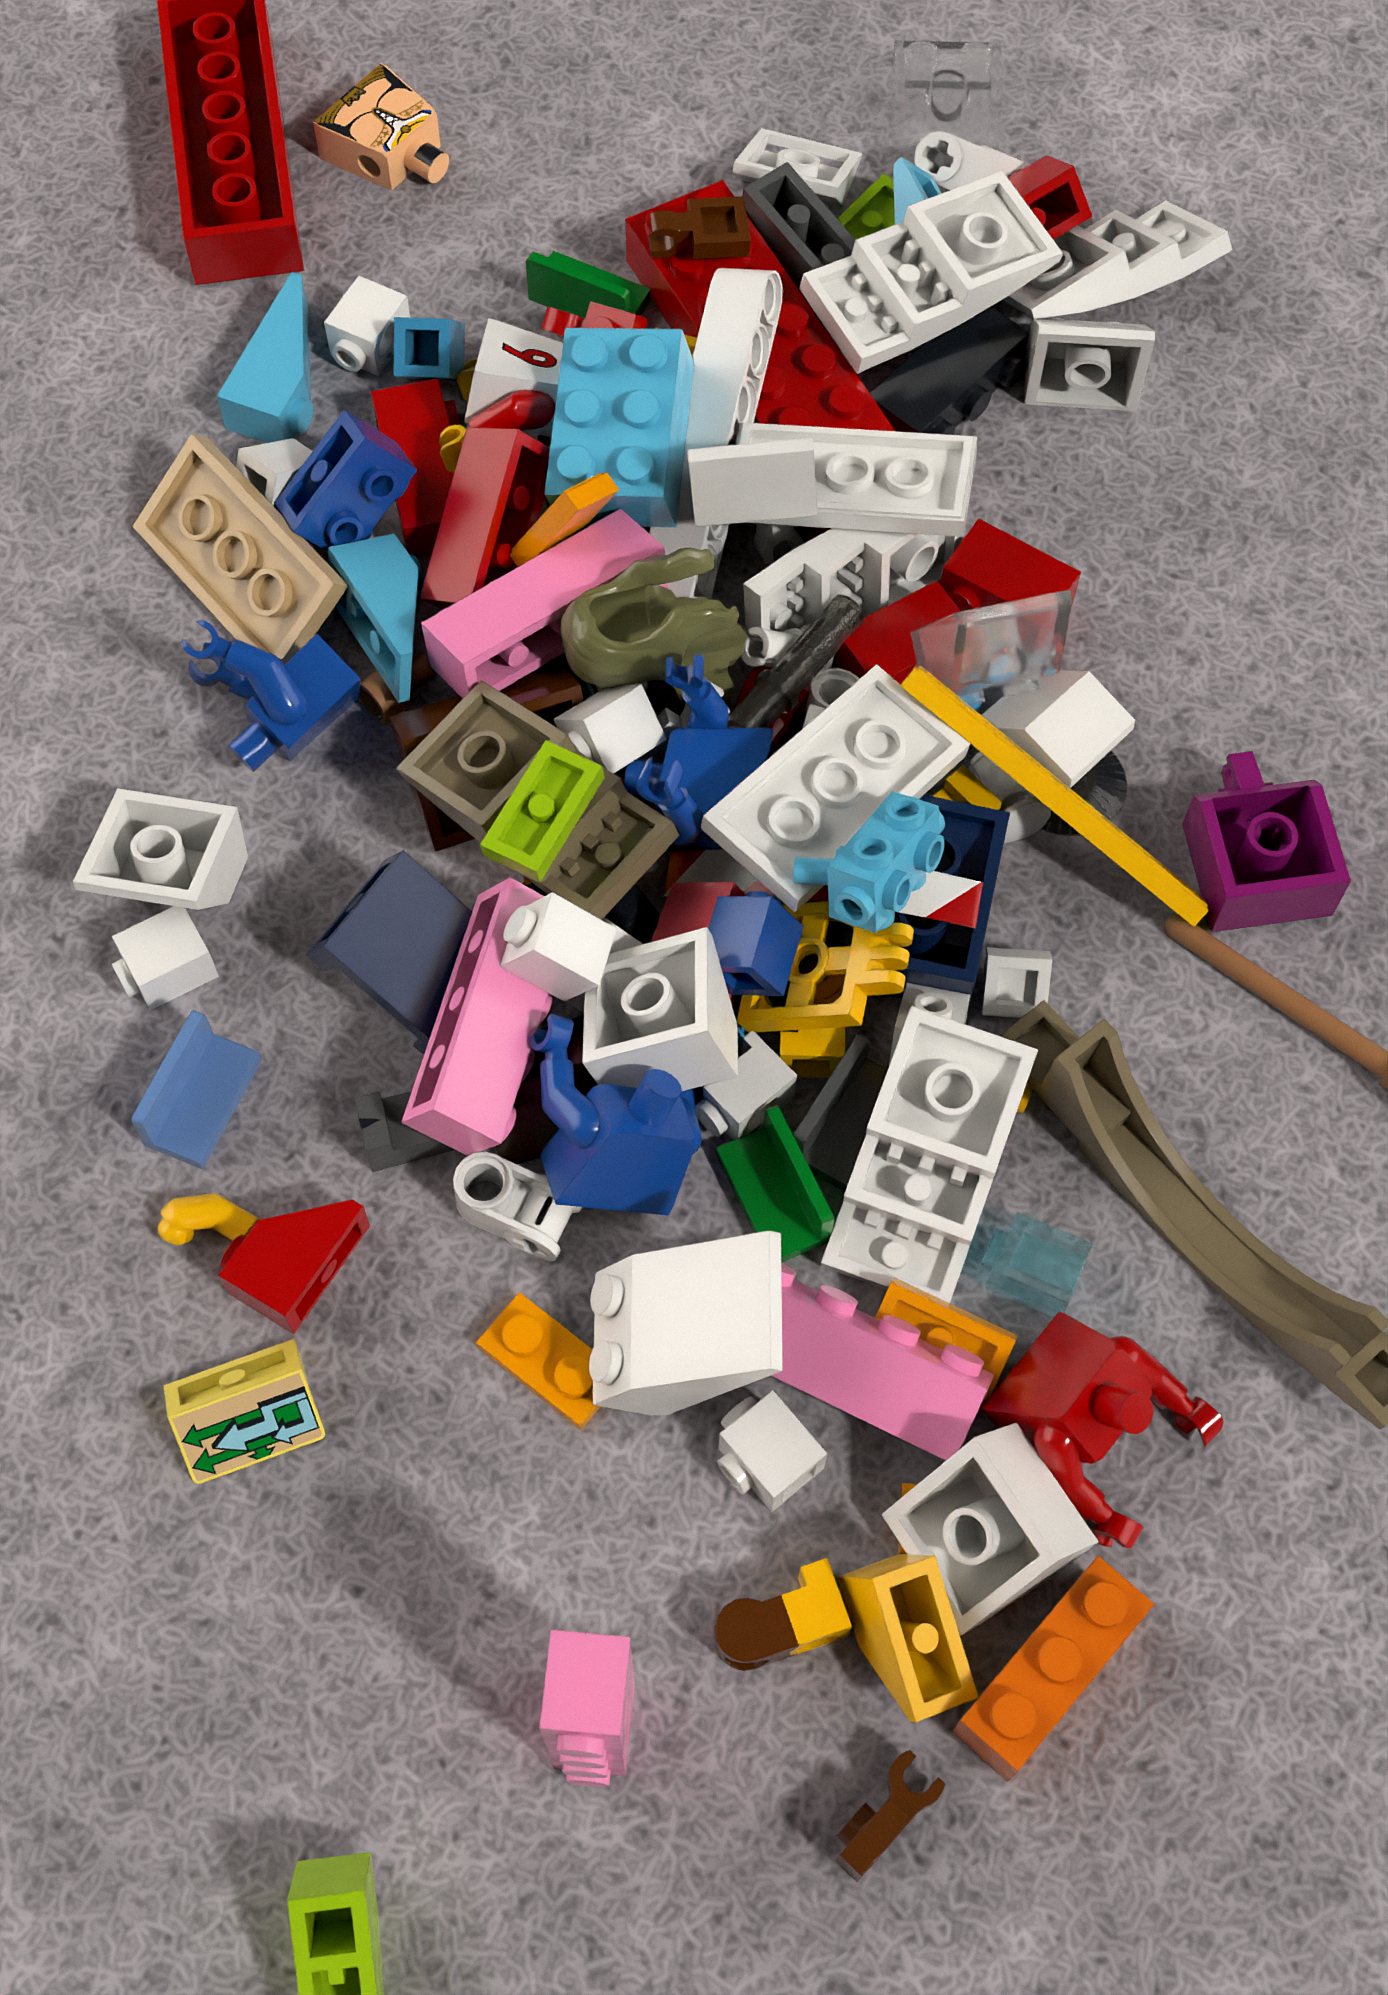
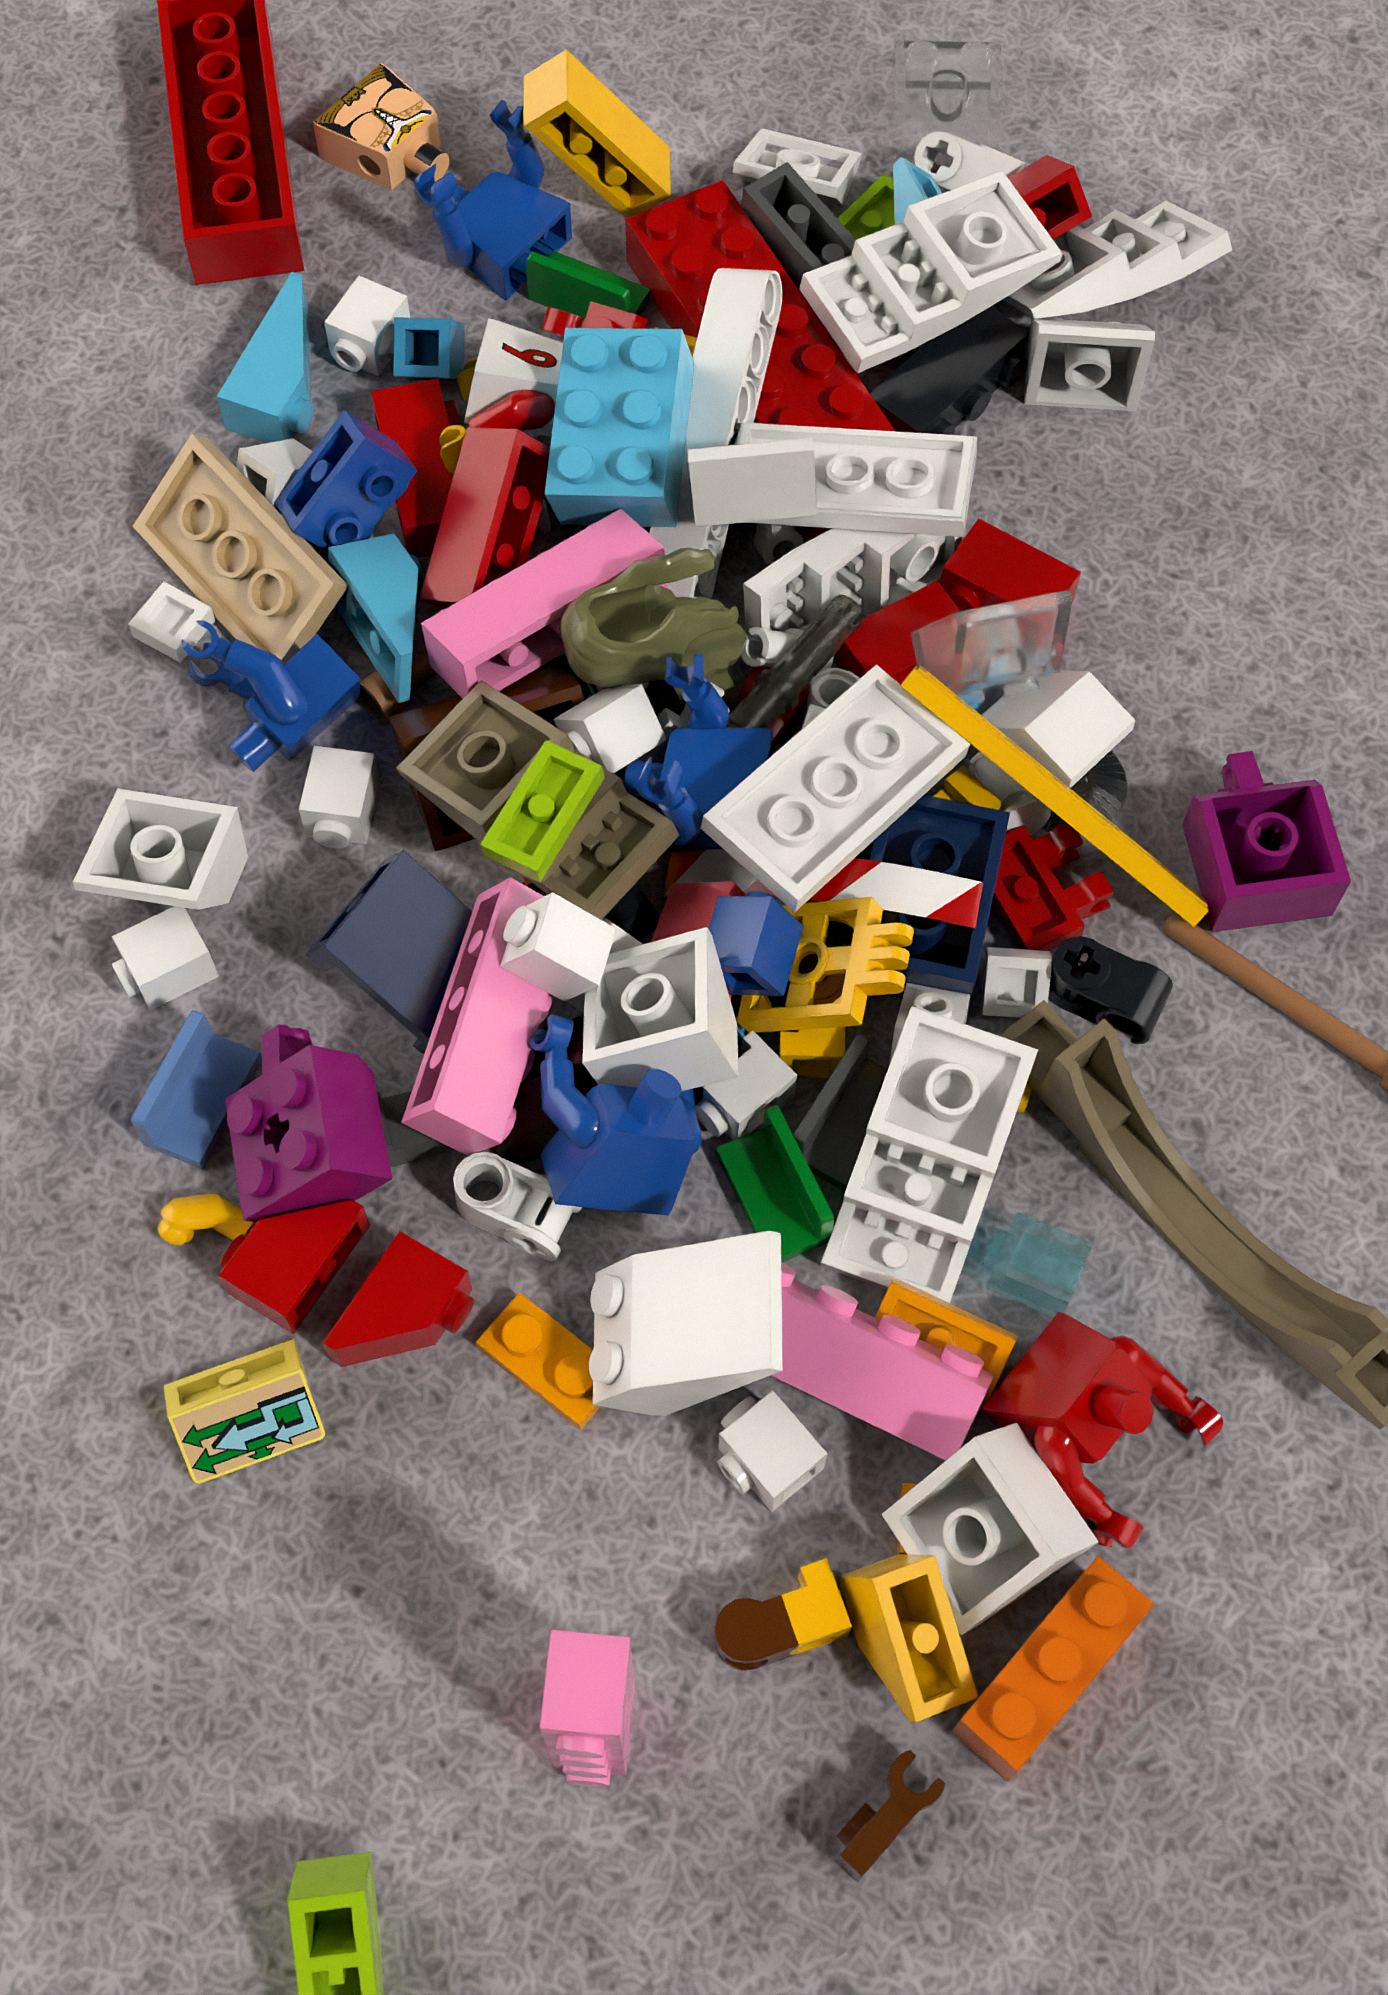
(170, 618): none -> white plate
(305, 1129): none -> magenta hinge
(339, 796): none -> white brick
(401, 1305): none -> red slope
(502, 216): none -> blue torso
(565, 517): light orange tile -> none
(596, 135): none -> yellow brick
(709, 226): reddish brown plate -> none
(879, 863): medium azure brick -> none
(1032, 899): none -> red plate
(1112, 987): none -> black piece

